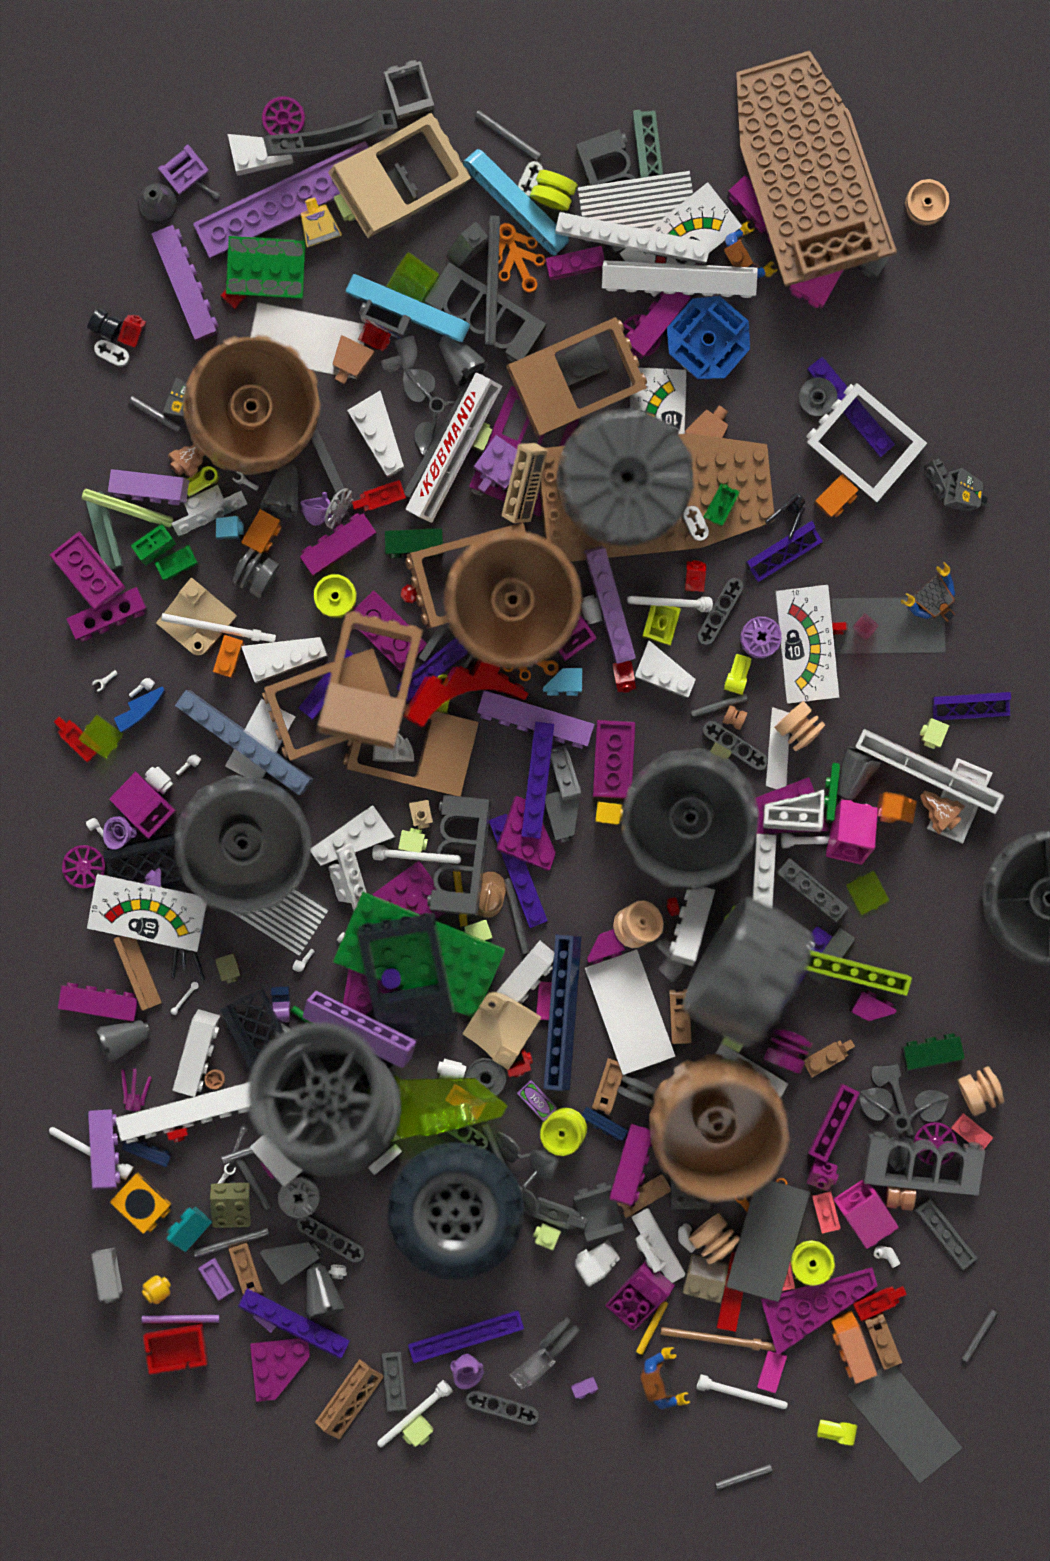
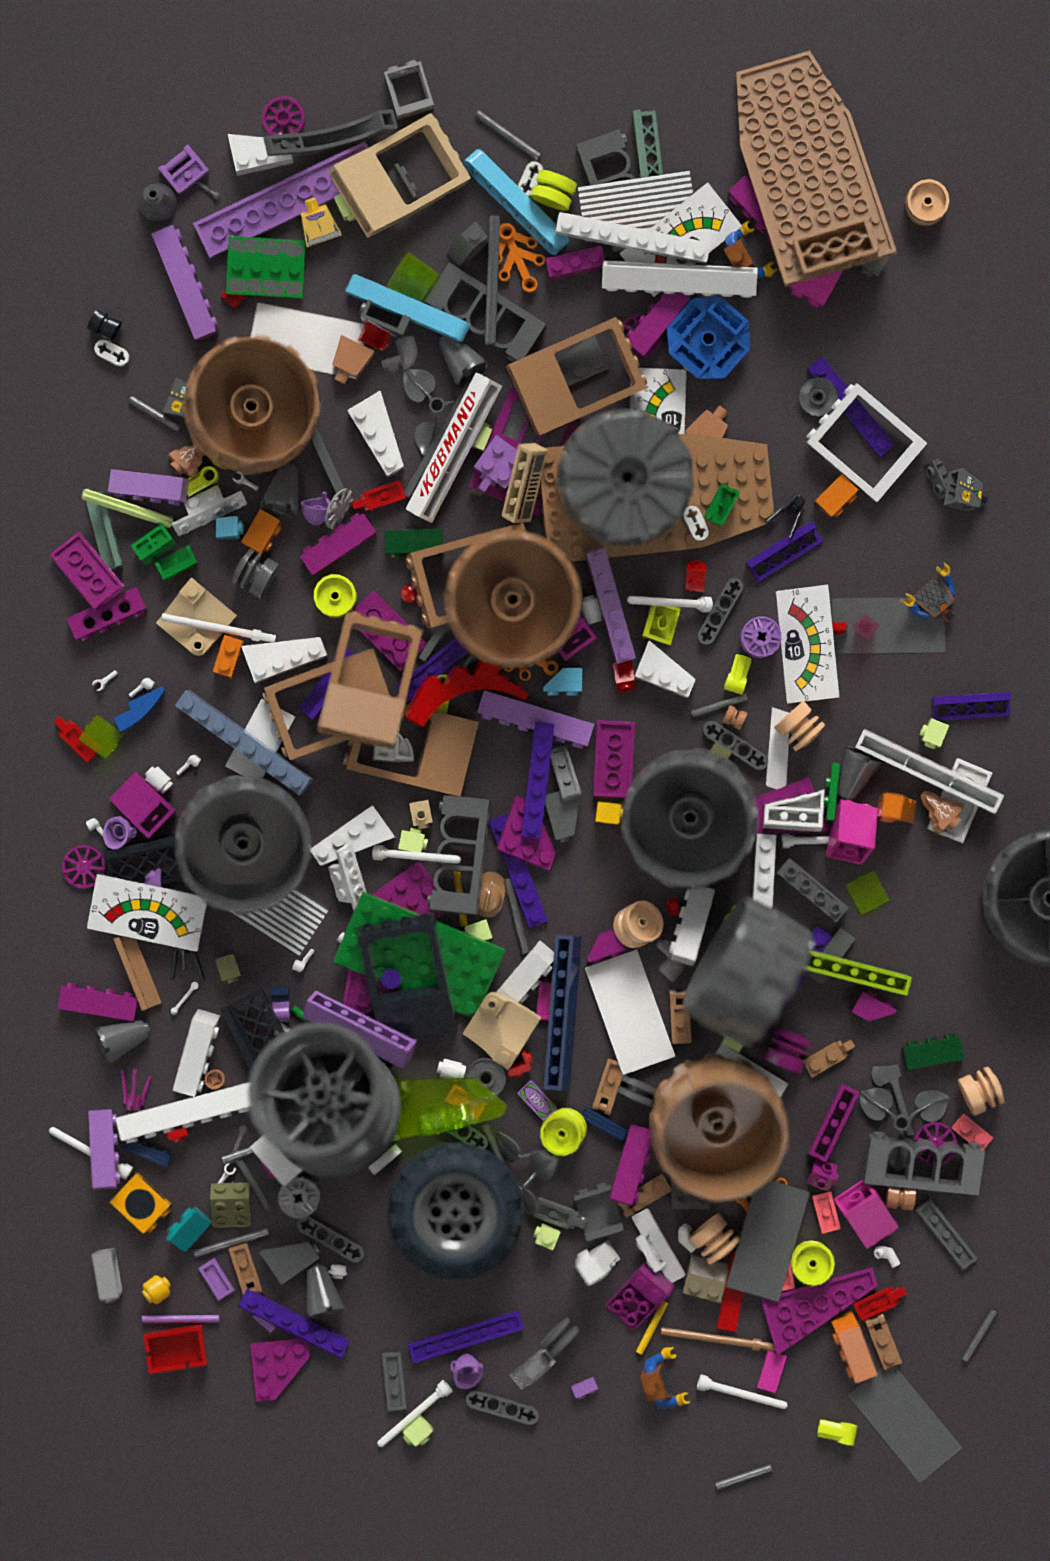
(131, 330): red bracket -> none
(346, 1398): medium nougat fence -> none

